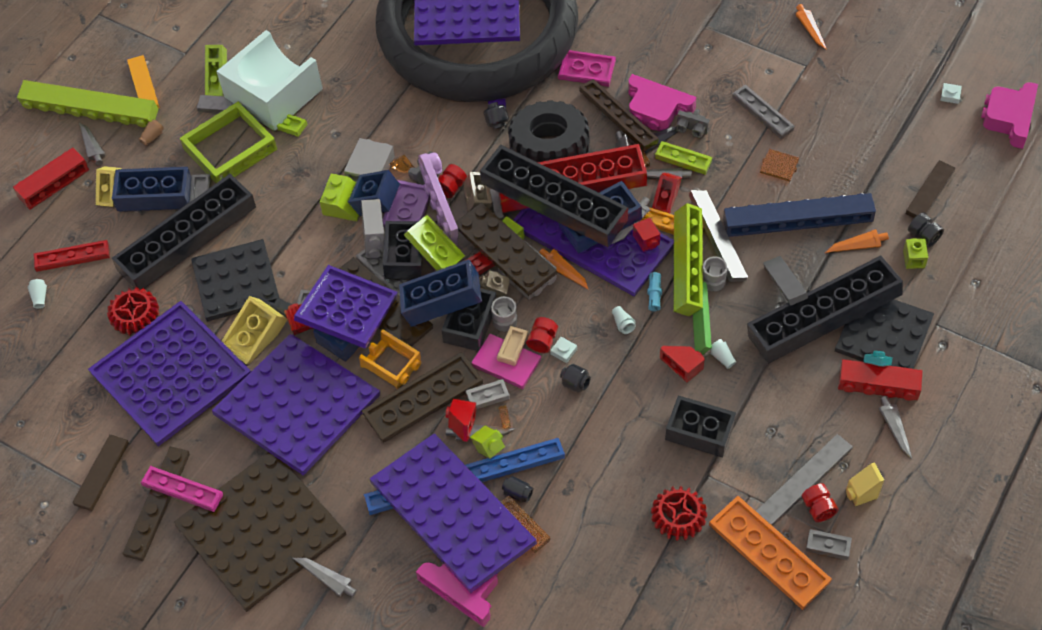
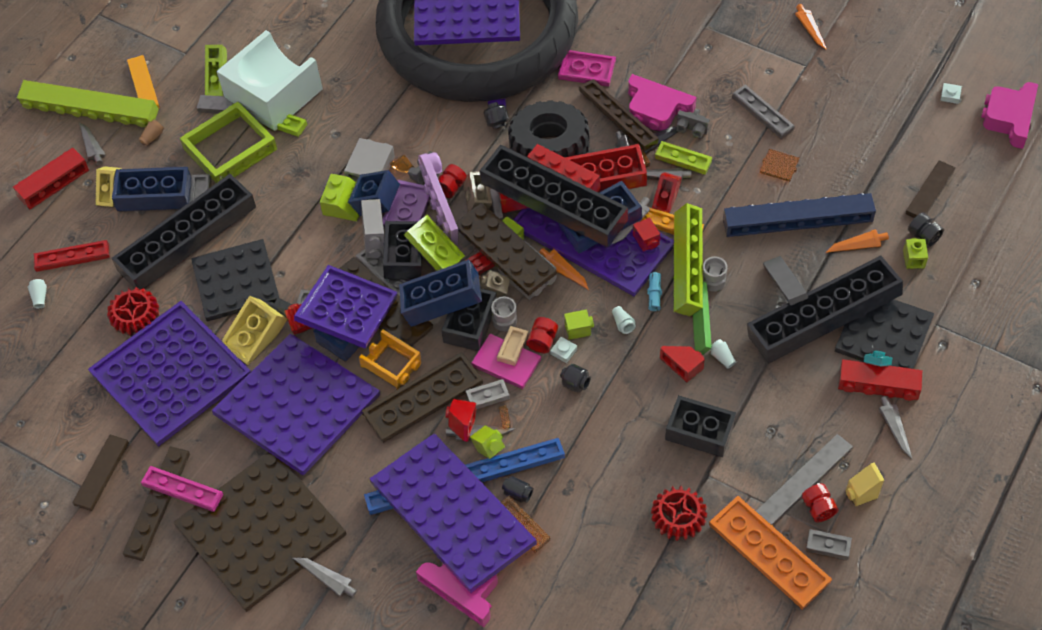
(565, 167): none -> red brick
(578, 324): none -> lime brick
(718, 236): tile -> none

